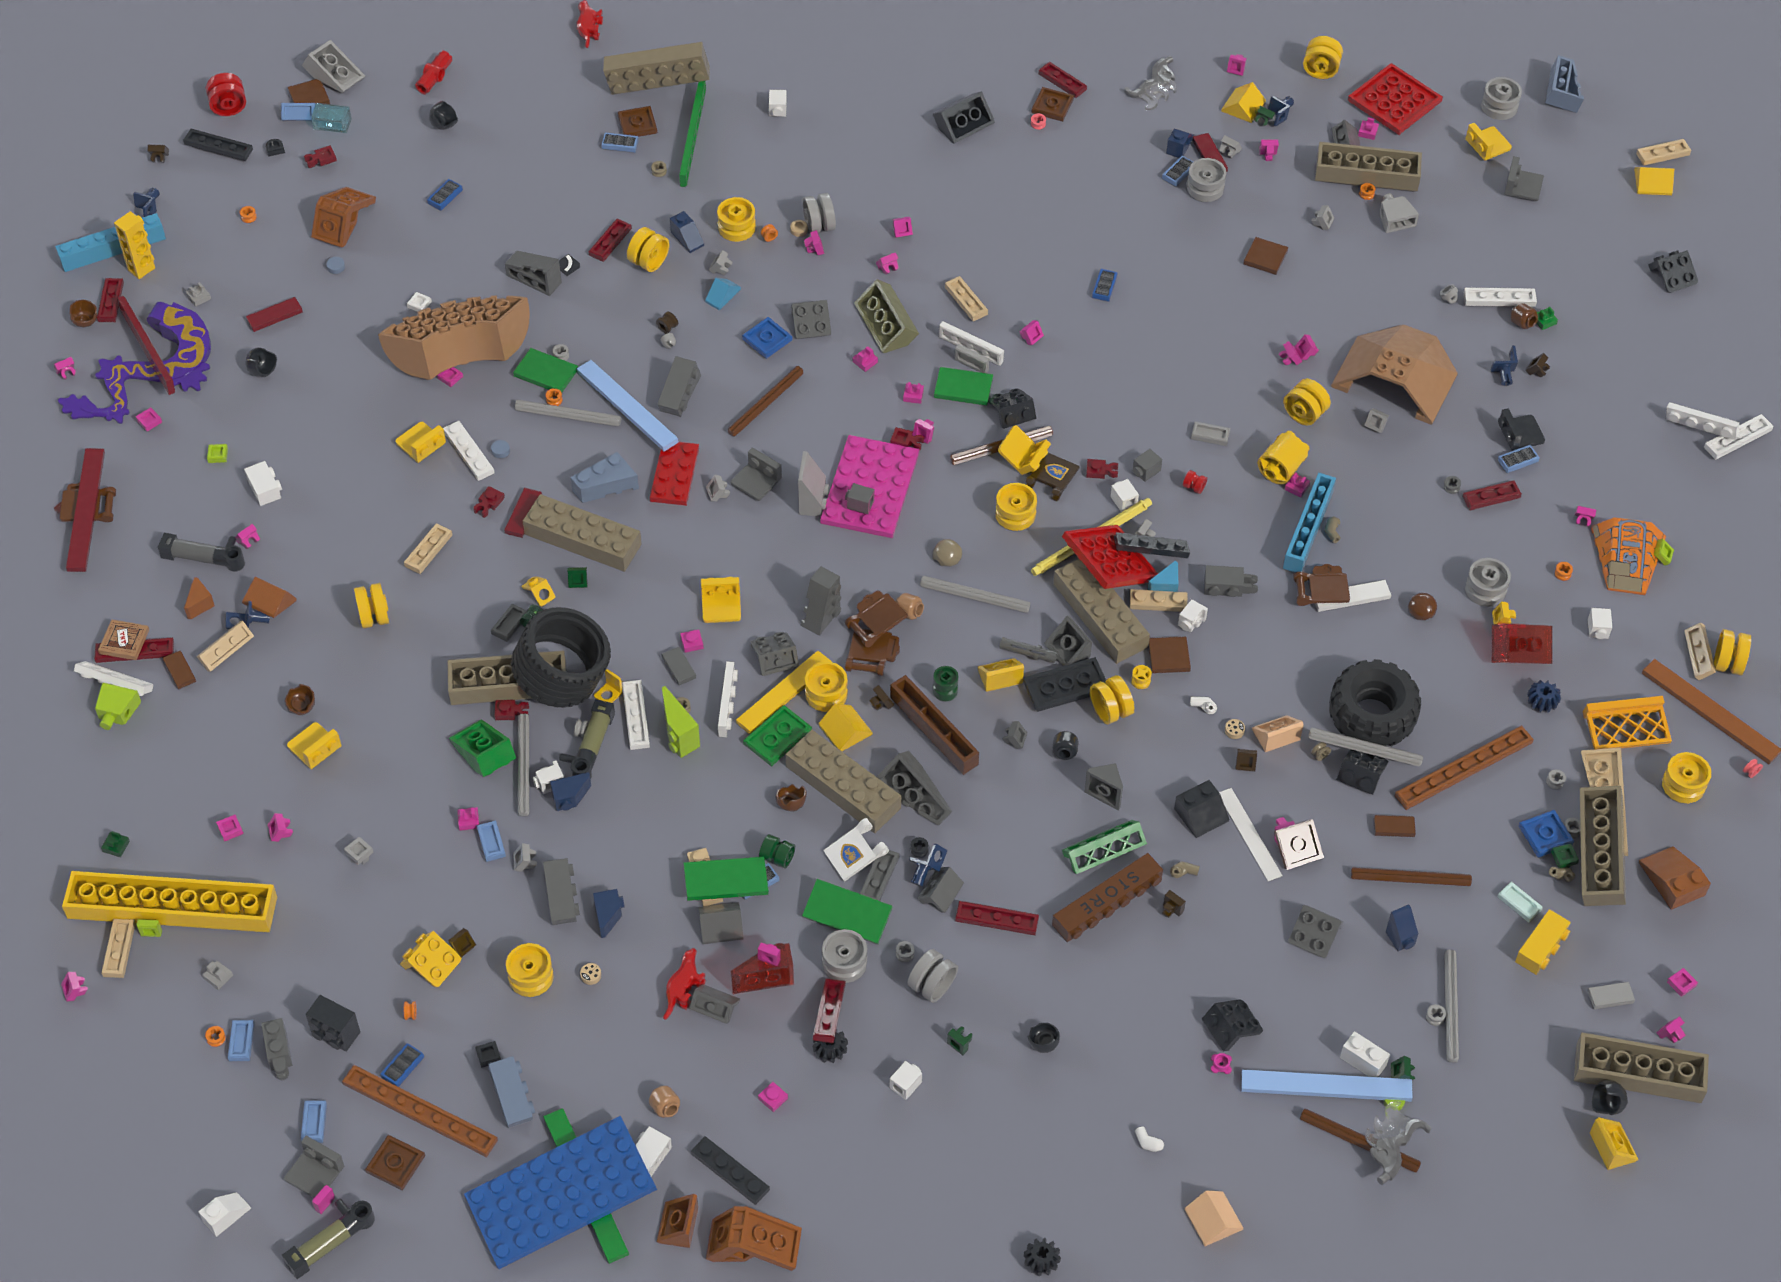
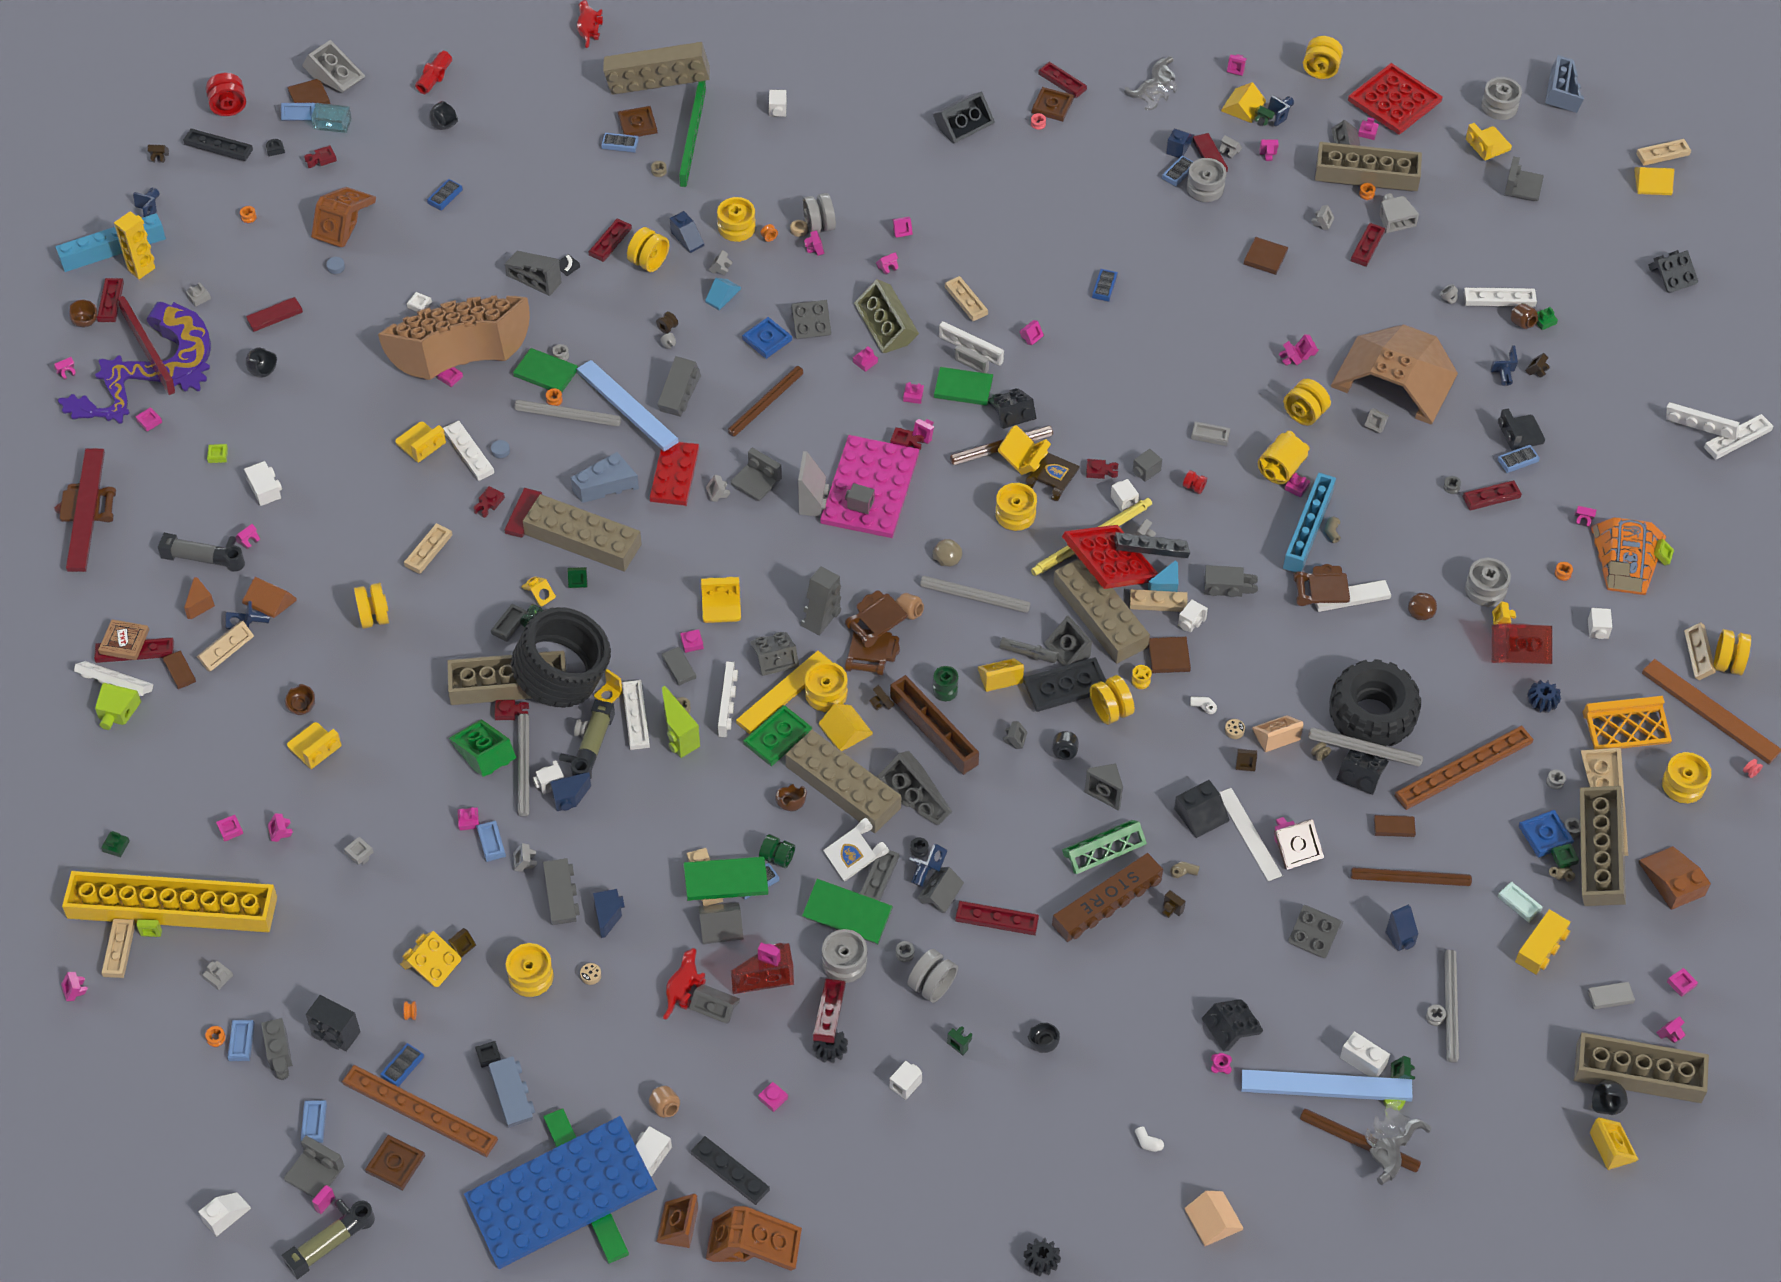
(1367, 244): none -> dark red tile

